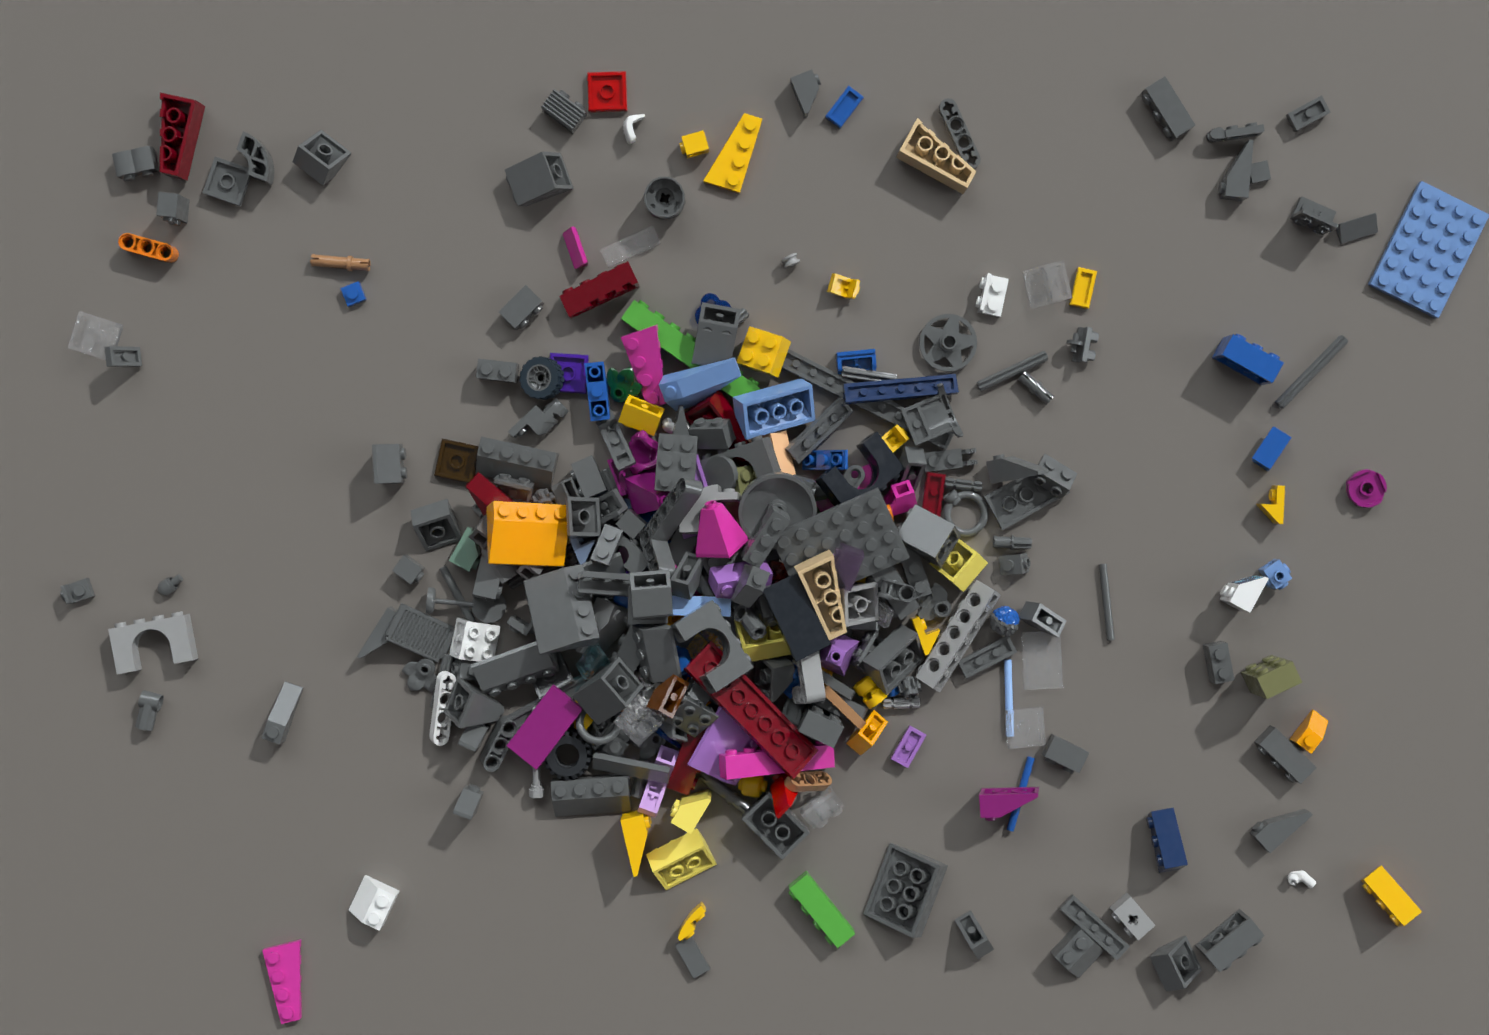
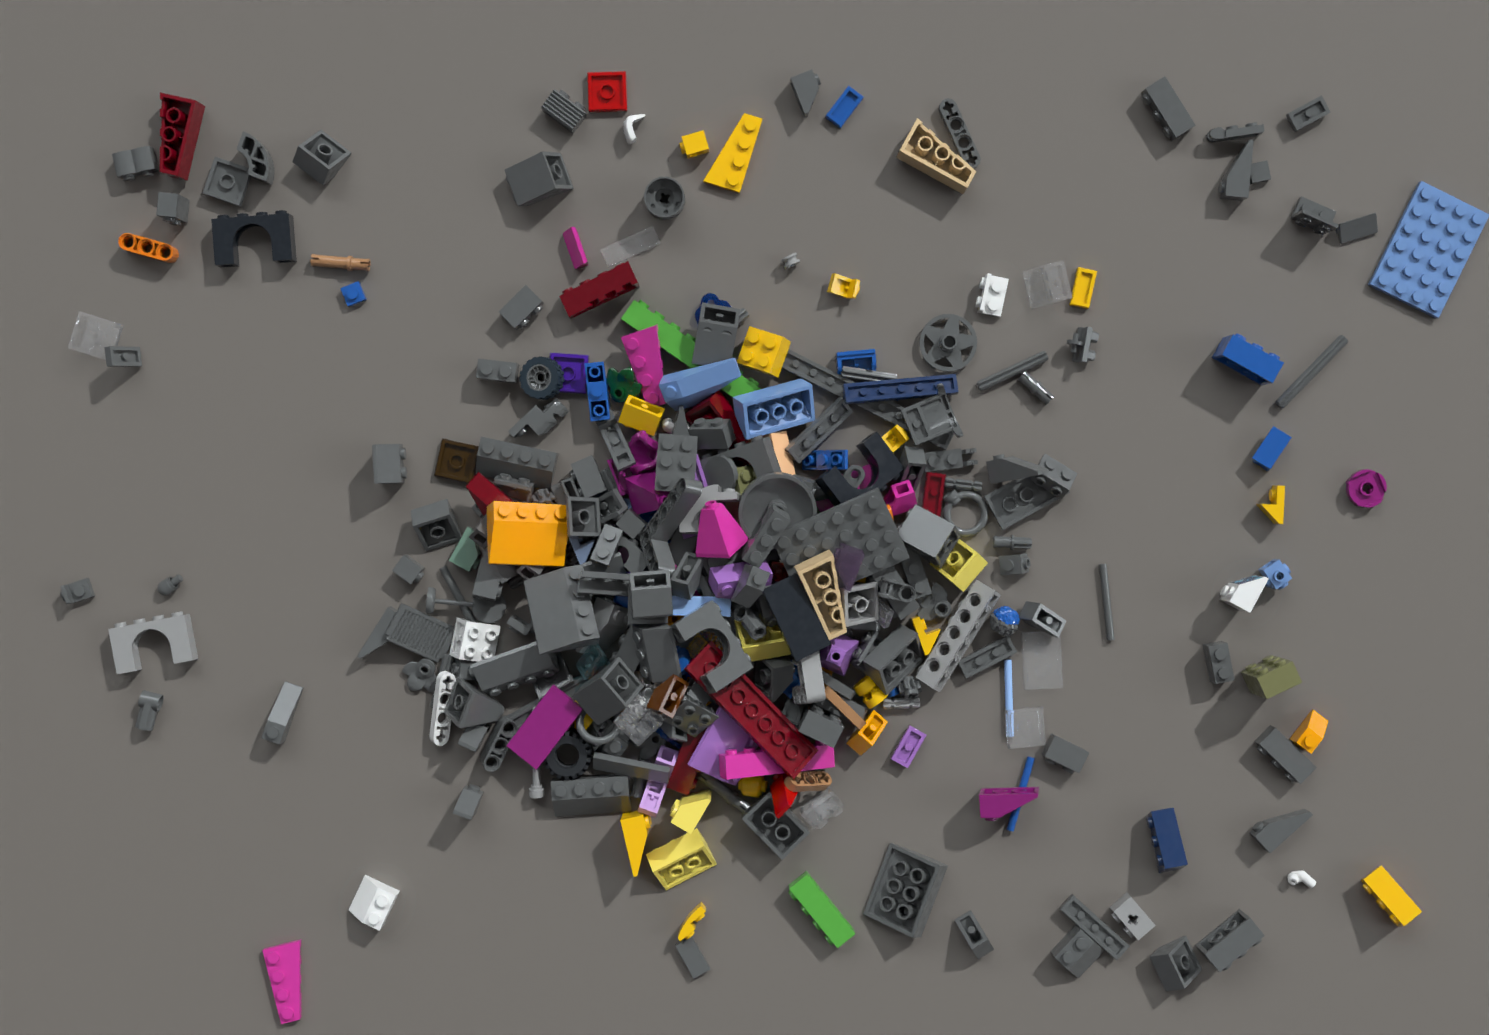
(228, 230): none -> black arch

